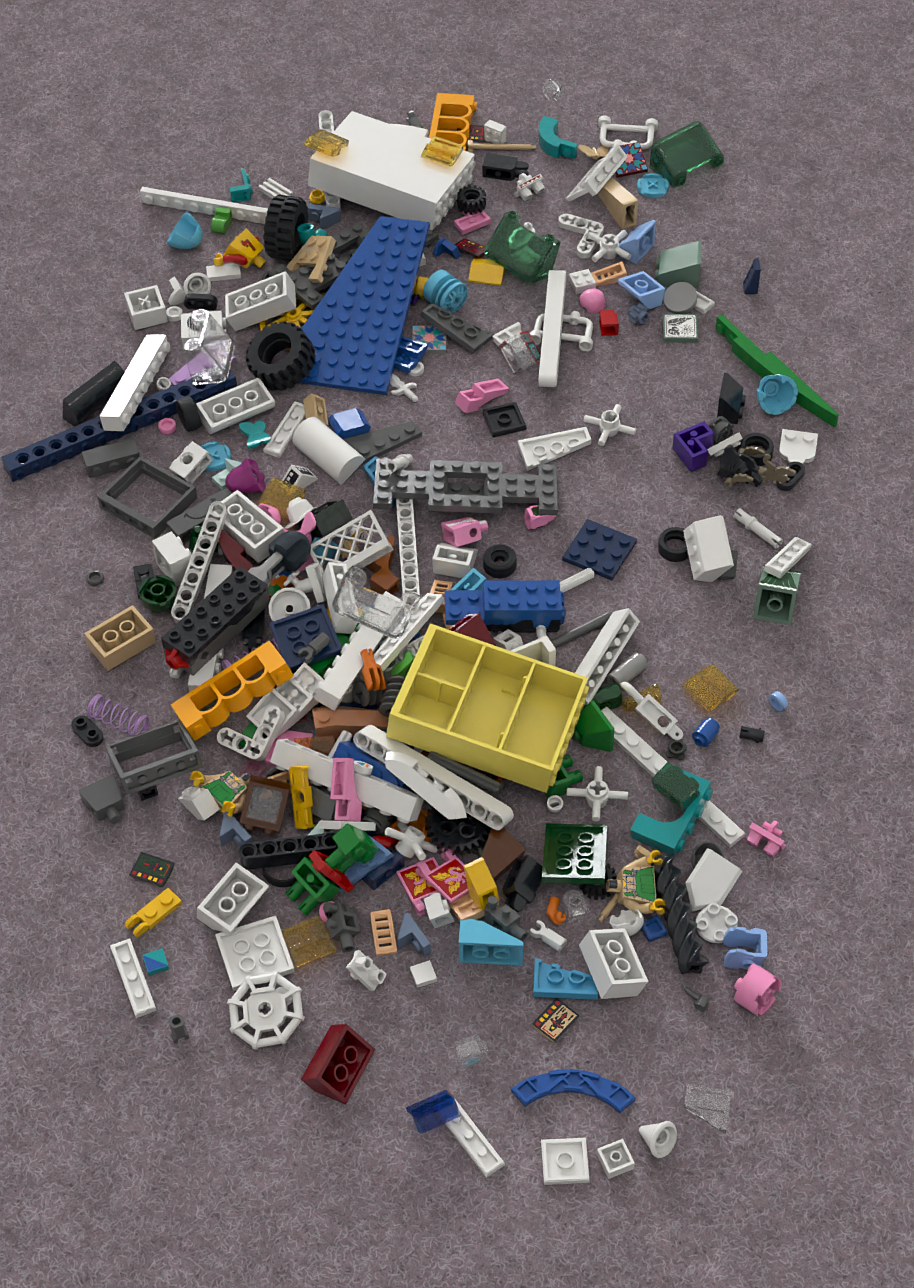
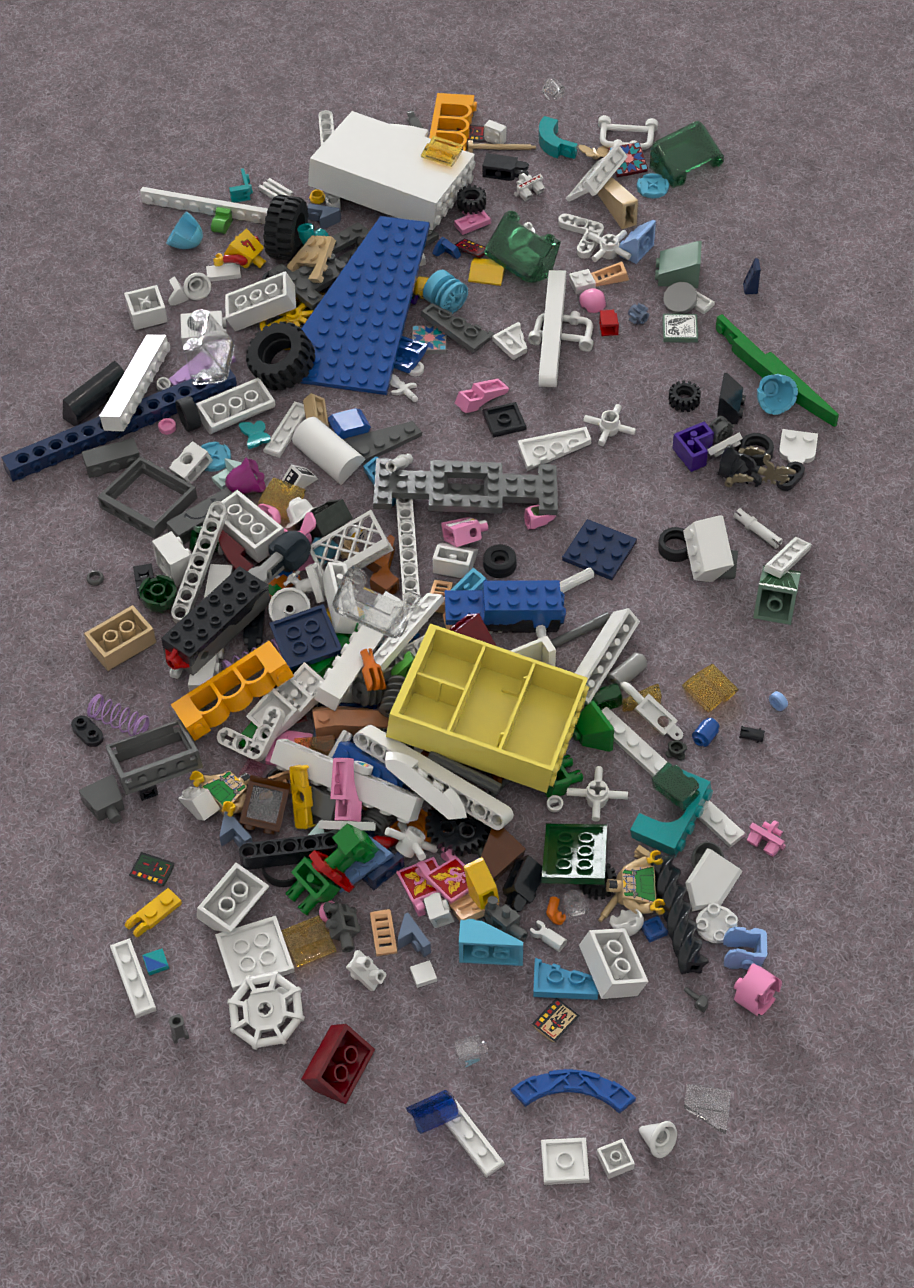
(174, 313): white tile -> none
(200, 301): black plate -> none
(314, 647): dark grey bar -> none
(326, 142): clear yellow slope -> none
(514, 640): white brick -> none
(520, 352): clear slope -> none
(643, 289): light blue slope -> none
(684, 403): none -> black tyre

